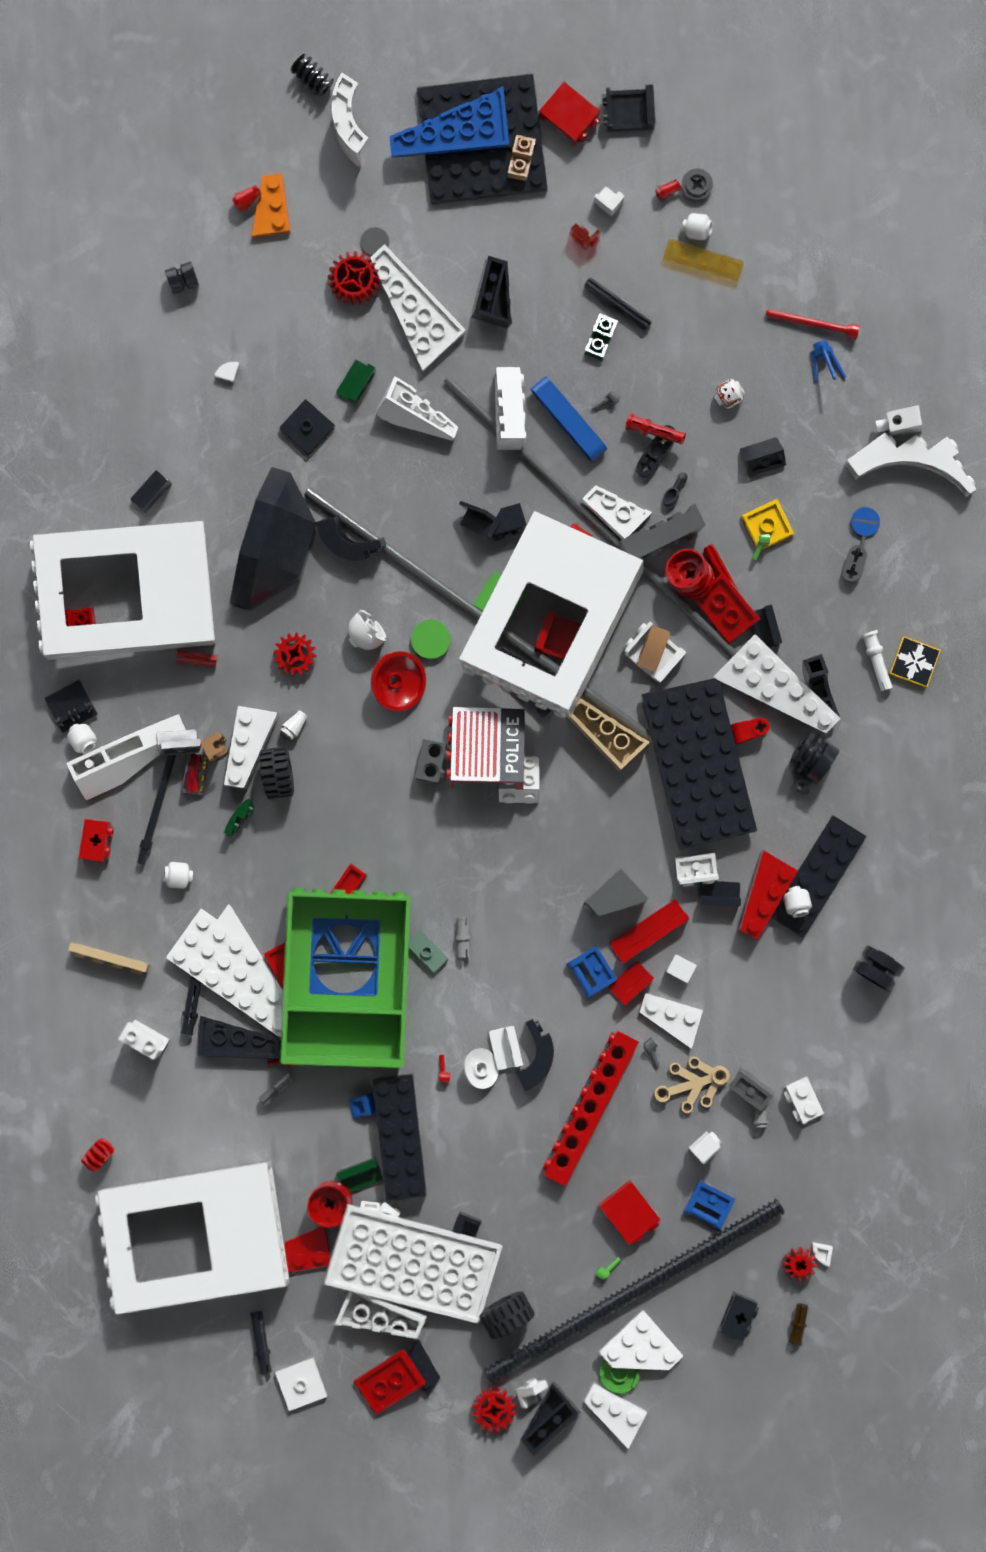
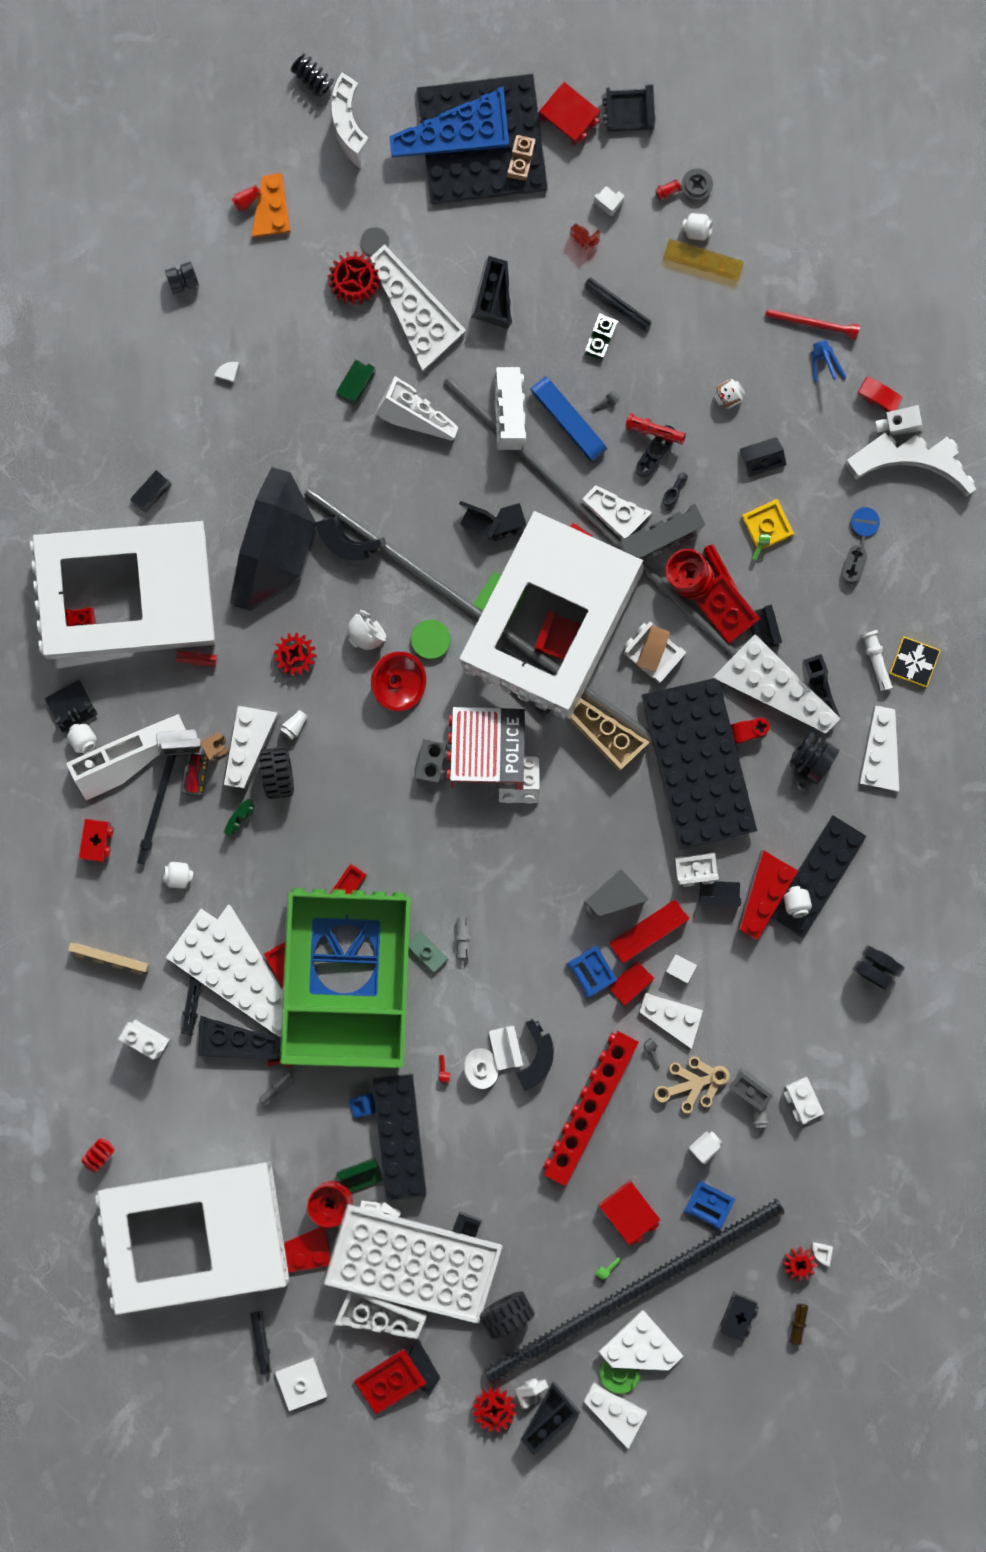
(307, 426): black plate -> none
(878, 393): none -> red slope
(881, 756): none -> white wing

